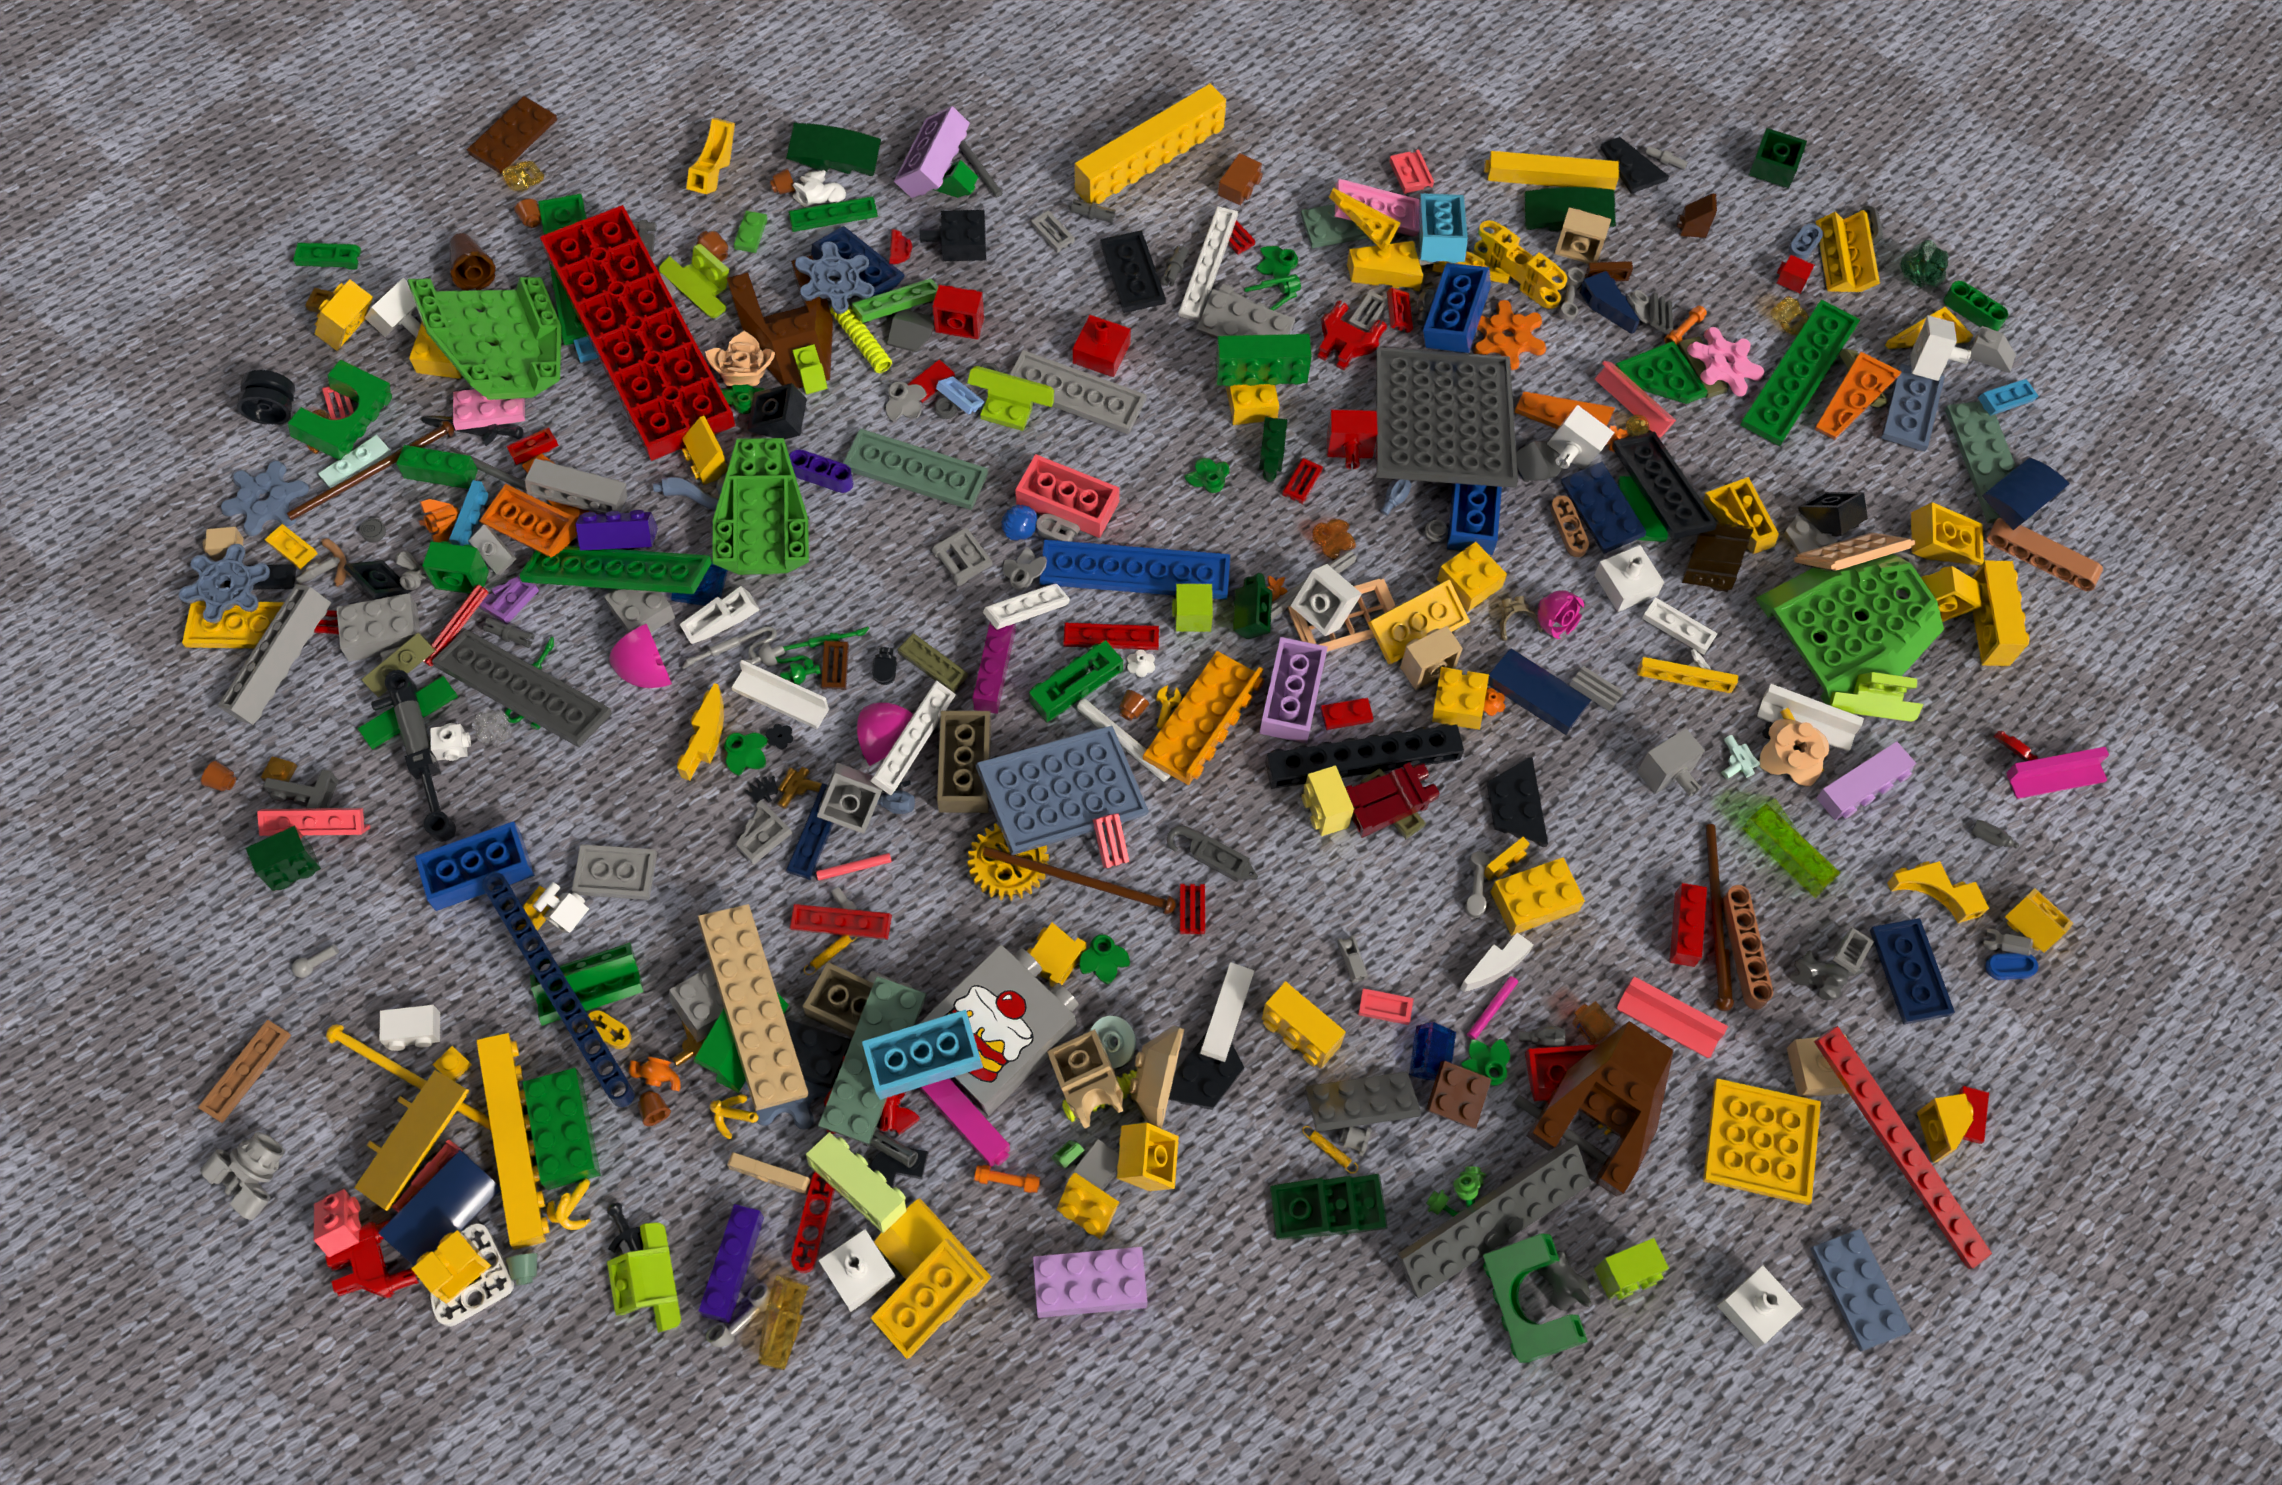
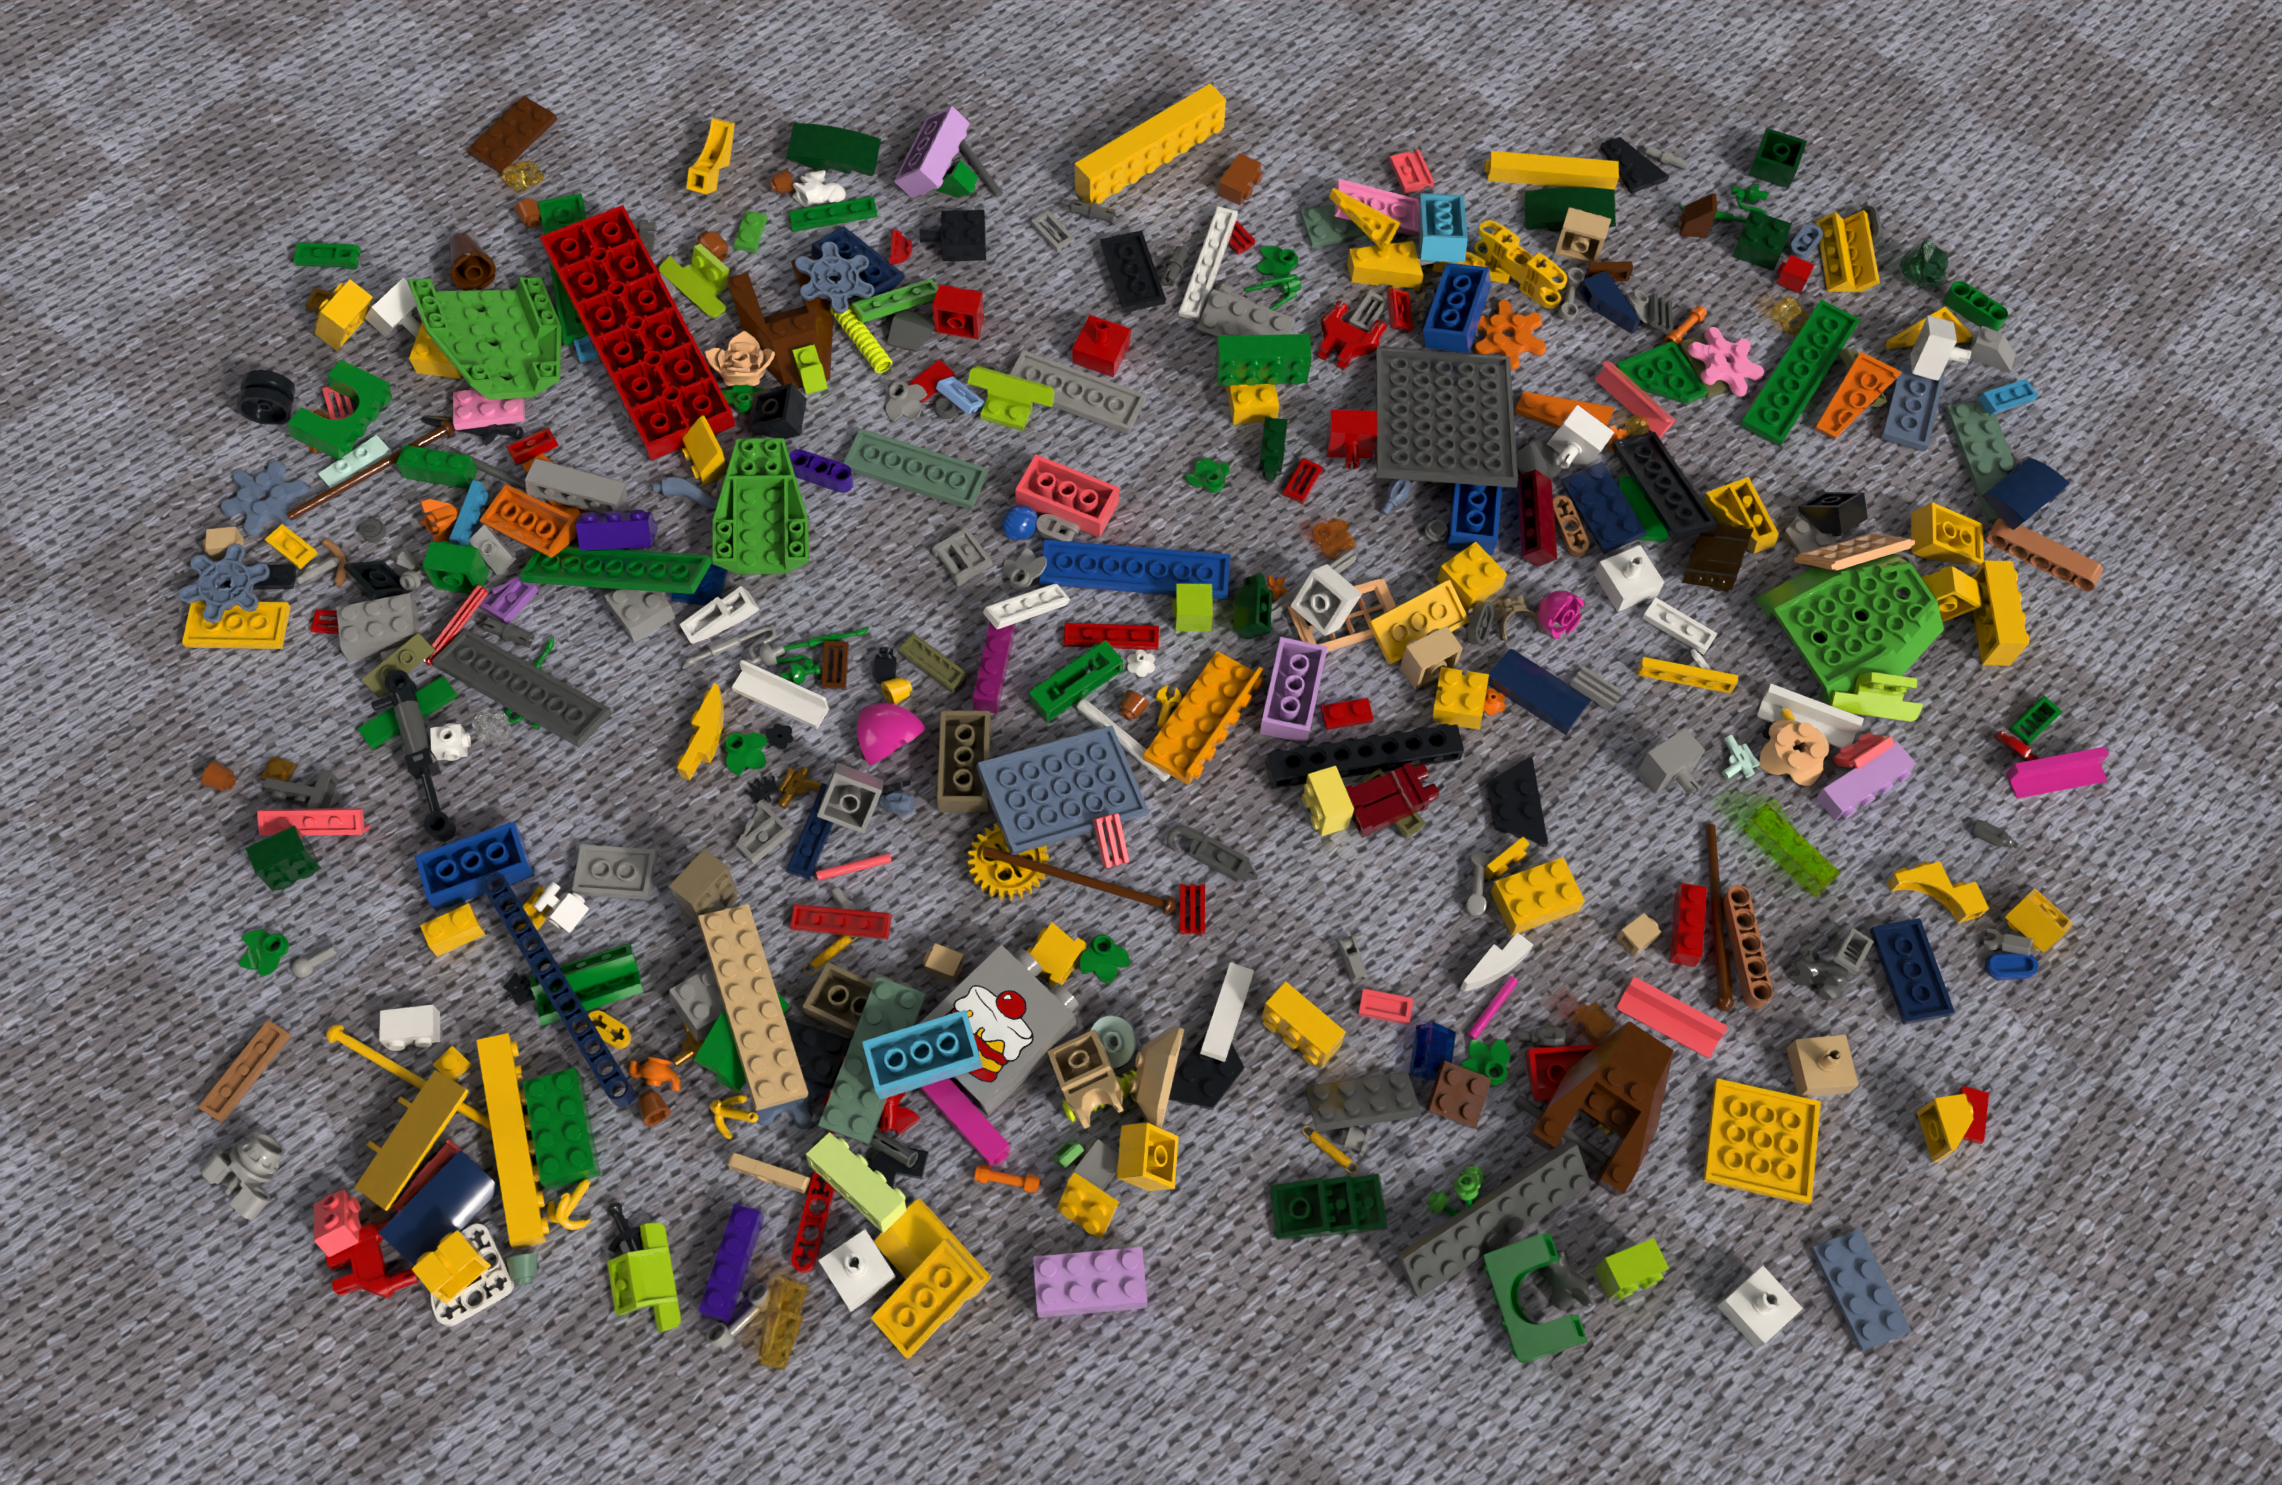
(261, 953): none -> green plate
(274, 654): light grey brick -> none
(452, 930): none -> yellow brick
(518, 990): none -> black piece
(638, 660): dark pink brick -> none
(704, 887): none -> dark tan brick
(896, 690): none -> yellow hat
(913, 738): white tile -> none
(943, 963): none -> tan brick
(1480, 622): none -> dark grey plate
(1536, 518): none -> dark red brick
(1639, 934): none -> tan brick
(1750, 194): none -> green piece
(1762, 240): none -> dark green brick
(1863, 751): none -> coral plate
(1903, 1148): red plate -> none
(2048, 707): none -> green slope

